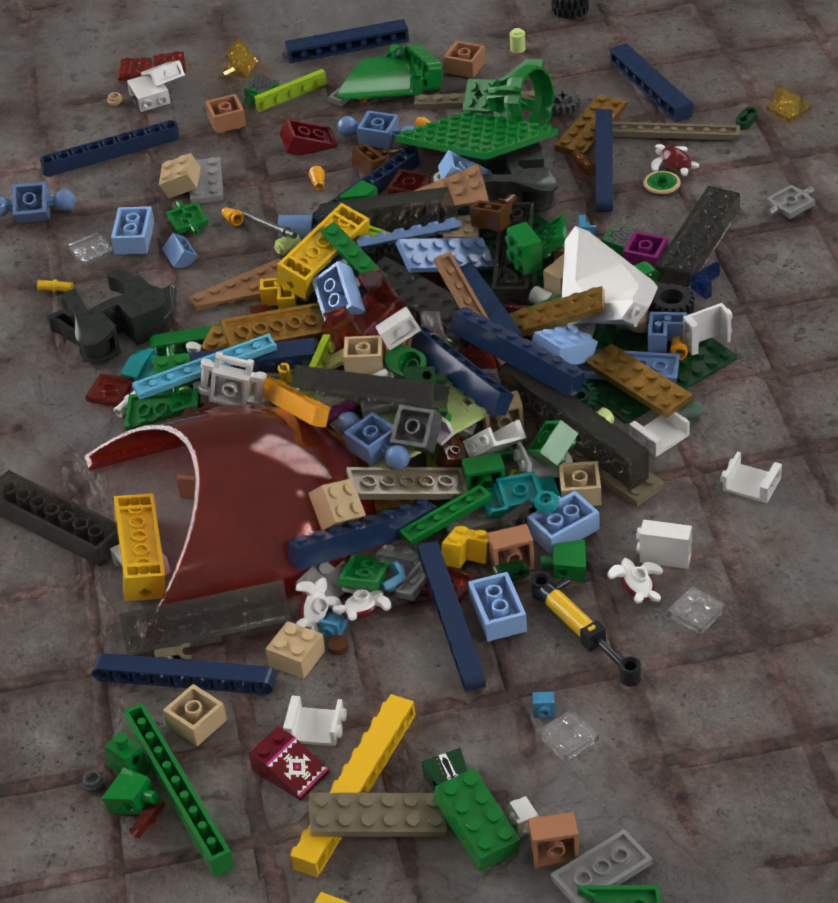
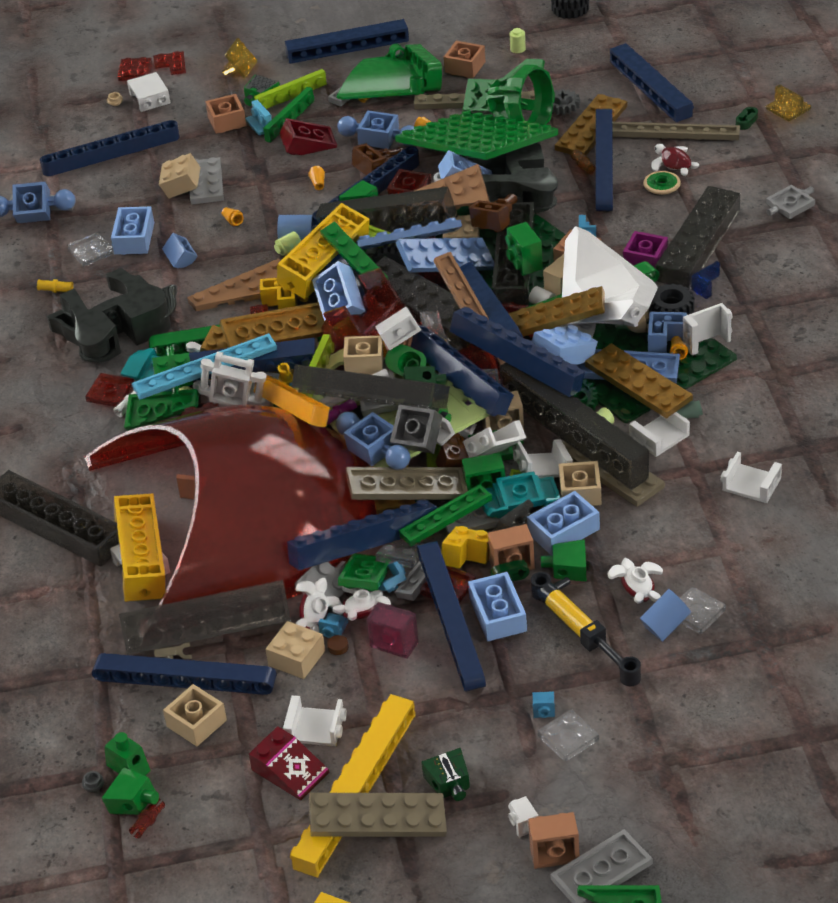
(165, 72): white panel -> none
(179, 791): green brick -> none
(187, 218): green plate -> none
(259, 118): none -> medium azure bracket
(283, 230): dark grey bar -> none
(291, 111): none -> green plate
(336, 503): tan brick -> none
(392, 630): none -> clear pink brick
(476, 819): green brick -> none
(546, 507): teal plate -> none
(552, 443): brick -> none
(553, 235): green plate -> none
(617, 238): torso -> none
(664, 543): white brick -> none
(665, 615): none -> medium blue brick

